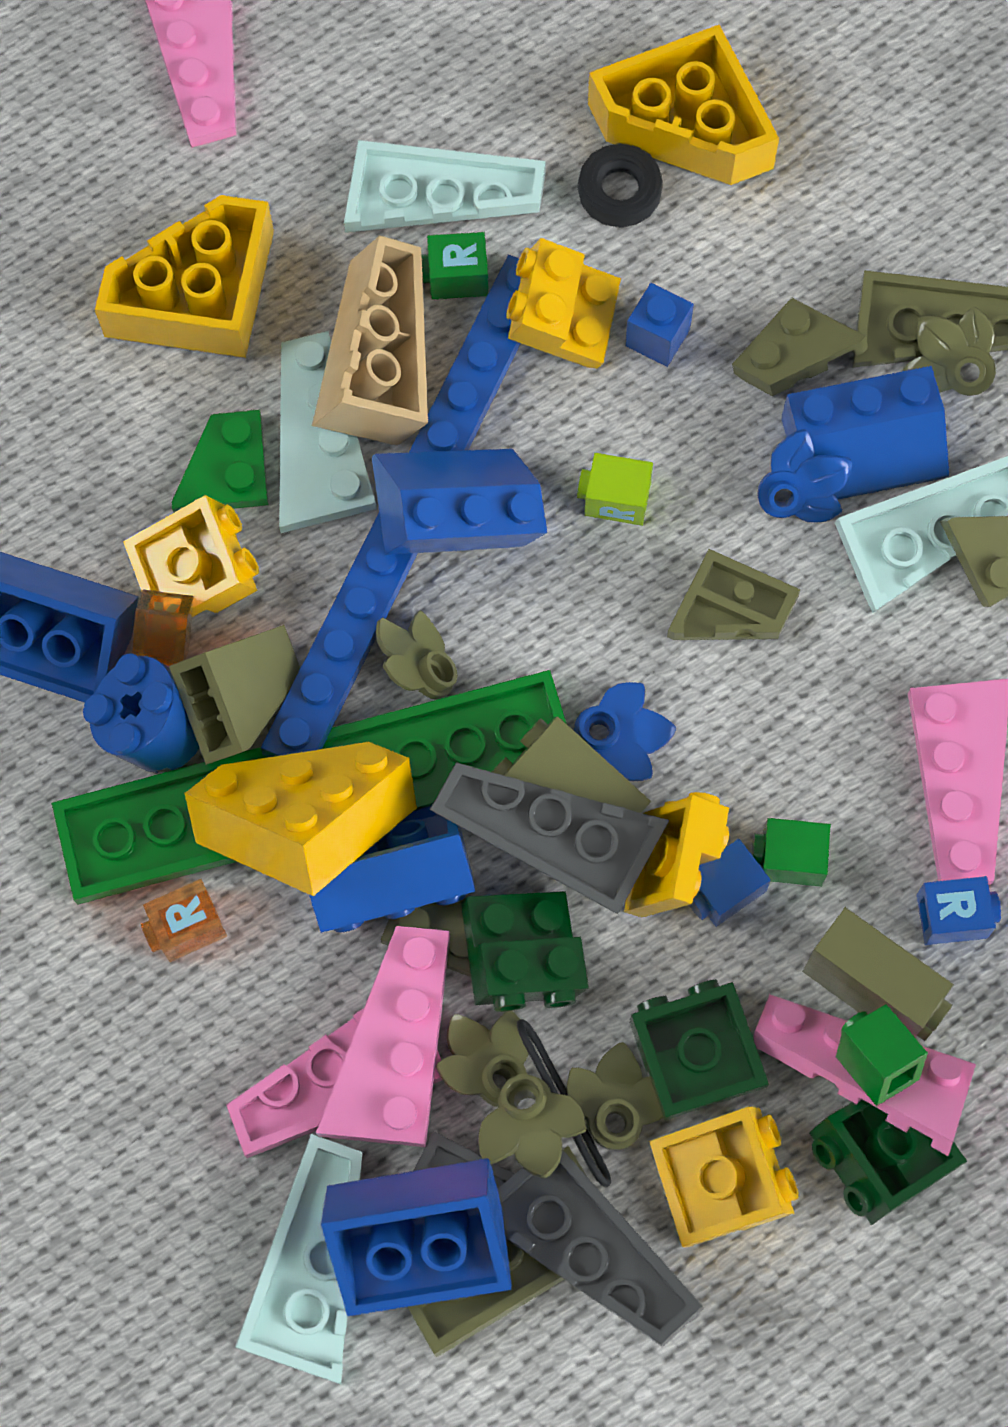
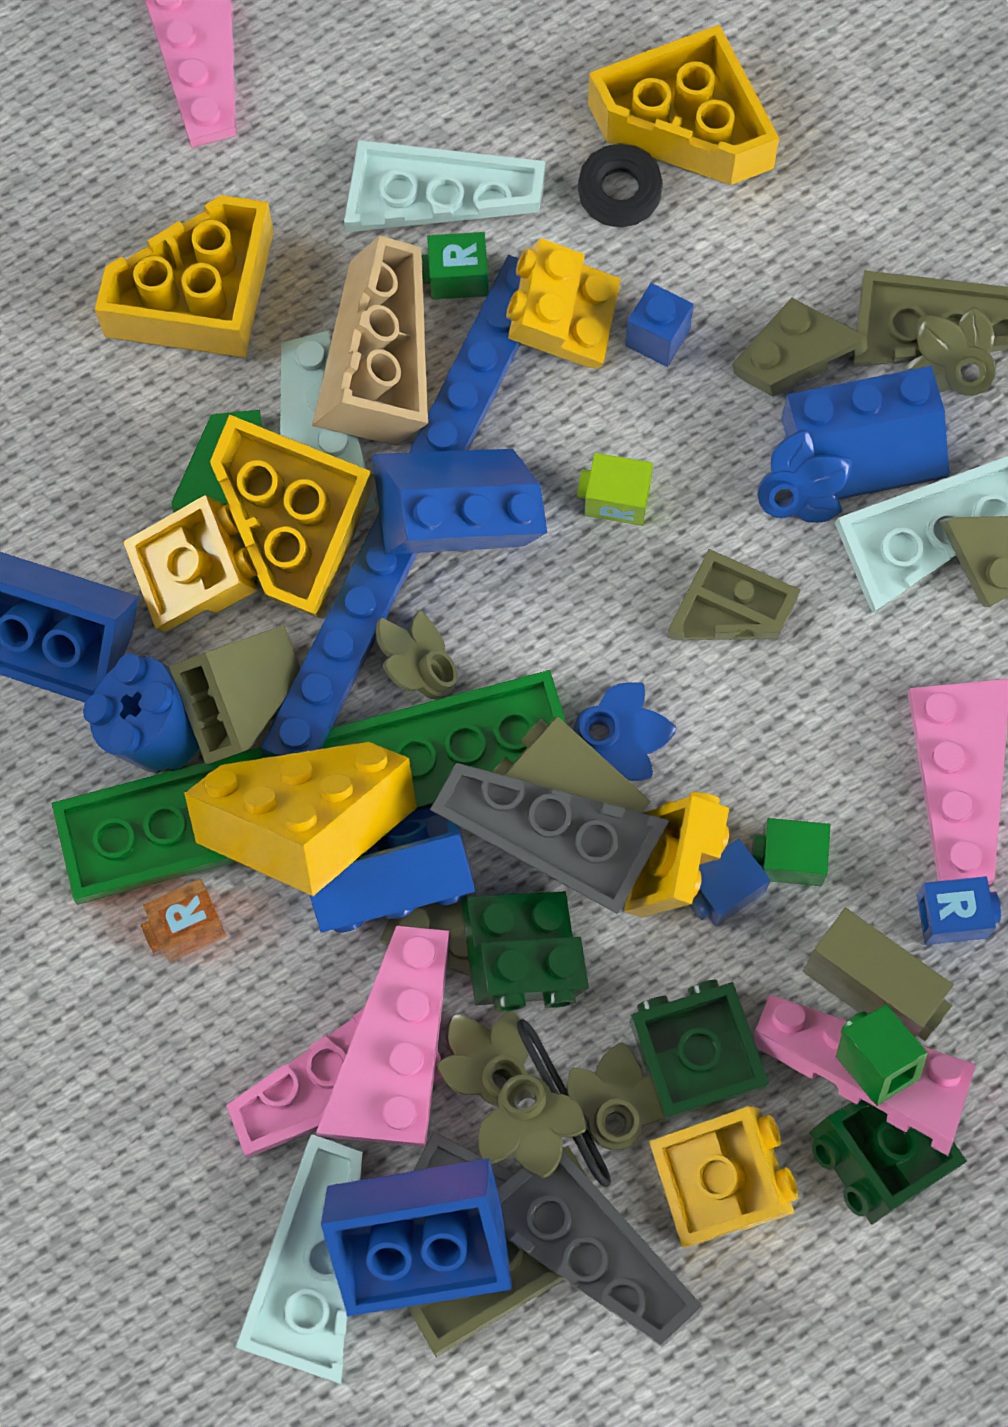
(163, 626): clear orange brick -> none
(291, 510): none -> yellow brick

